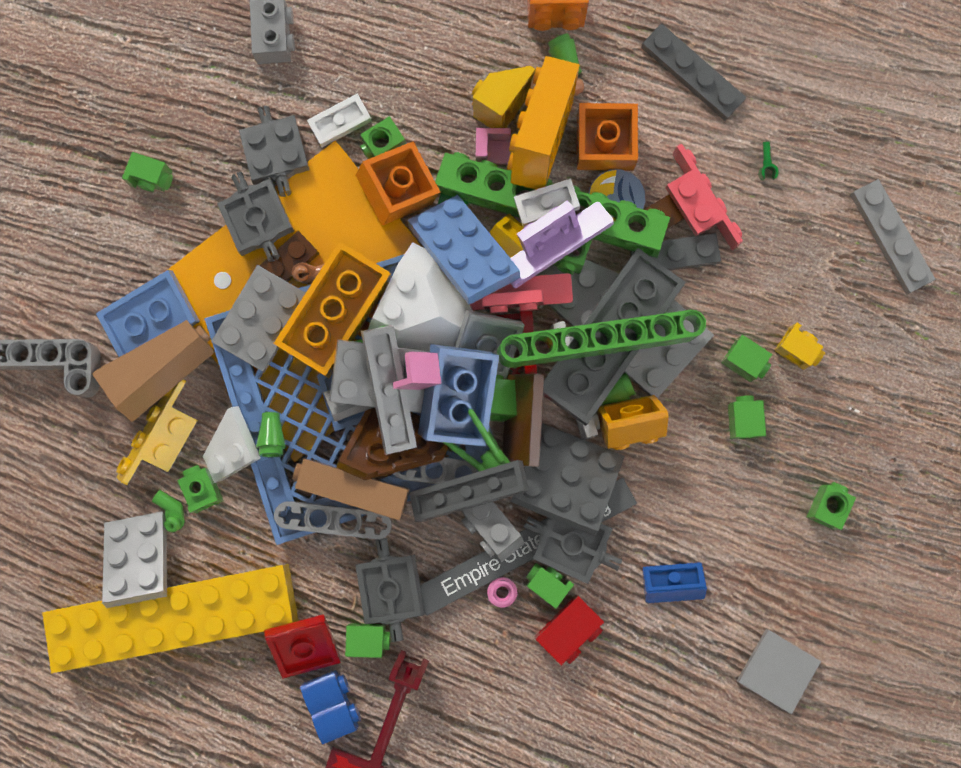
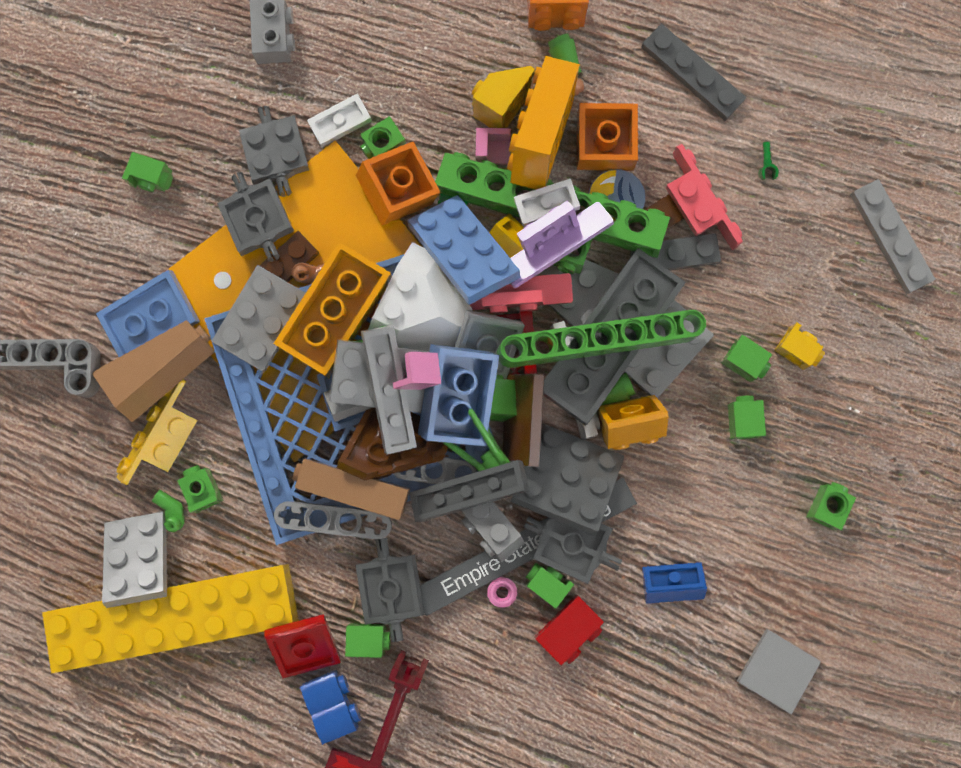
(230, 447): white wing -> none
(270, 436): bright green cone -> none

